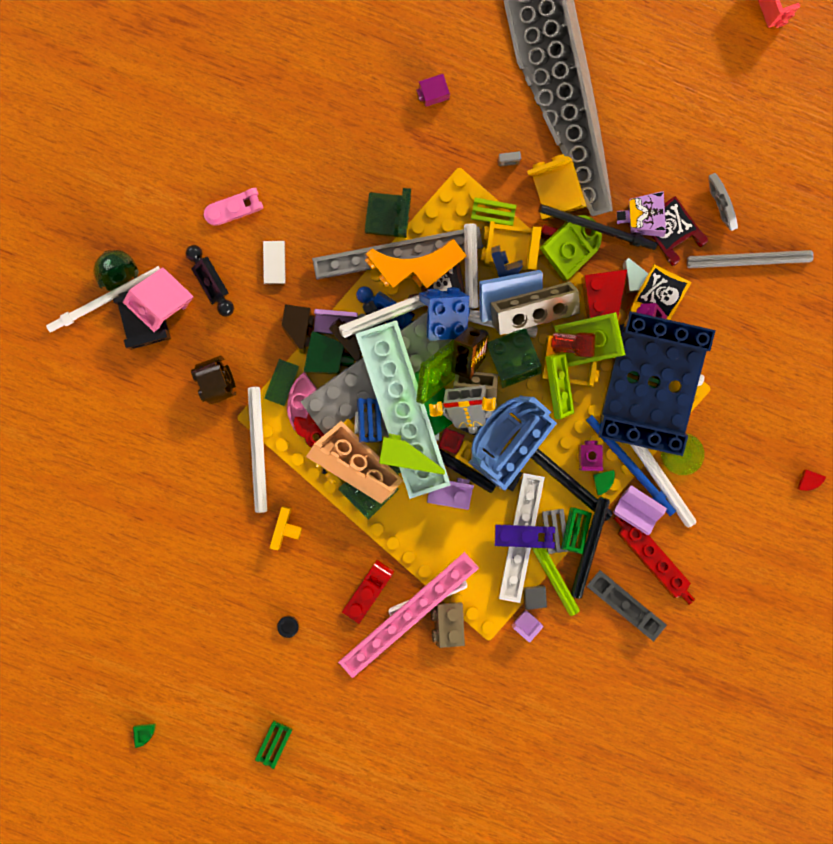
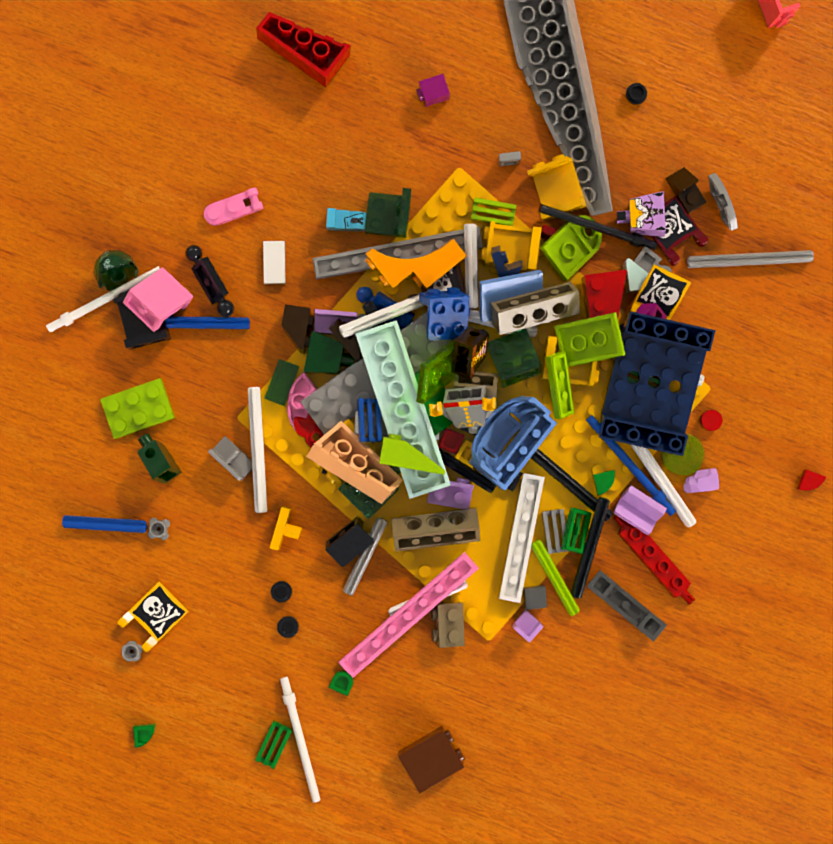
(107, 524): none -> blue axle
(127, 655): none -> light grey plate
(137, 408): none -> lime plate
(154, 524): none -> light grey plate
(156, 613): none -> flag
(157, 460): none -> dark green torso
(208, 322): none -> blue axle
(214, 380): dark brown brick -> none
(232, 458): none -> light grey panel
(281, 591): none -> black plate
(289, 699): none -> white bar
(309, 51): none -> red wedge
(341, 682): none -> green tile
(345, 220): none -> medium azure leg
(349, 542): none -> black panel
(364, 557): none -> light grey axle
(368, 591): red plate -> none
(431, 759): none -> reddish brown brick
(435, 529): none -> dark tan brick
(523, 536): dark purple plate -> none
(580, 343): clear red piece -> none
(585, 463): magenta brick -> none
(636, 93): none -> black plate
(647, 258): none -> light grey plate
(685, 189): none -> dark brown slope
(702, 481): none -> lavender rock
(711, 420): none -> red tile

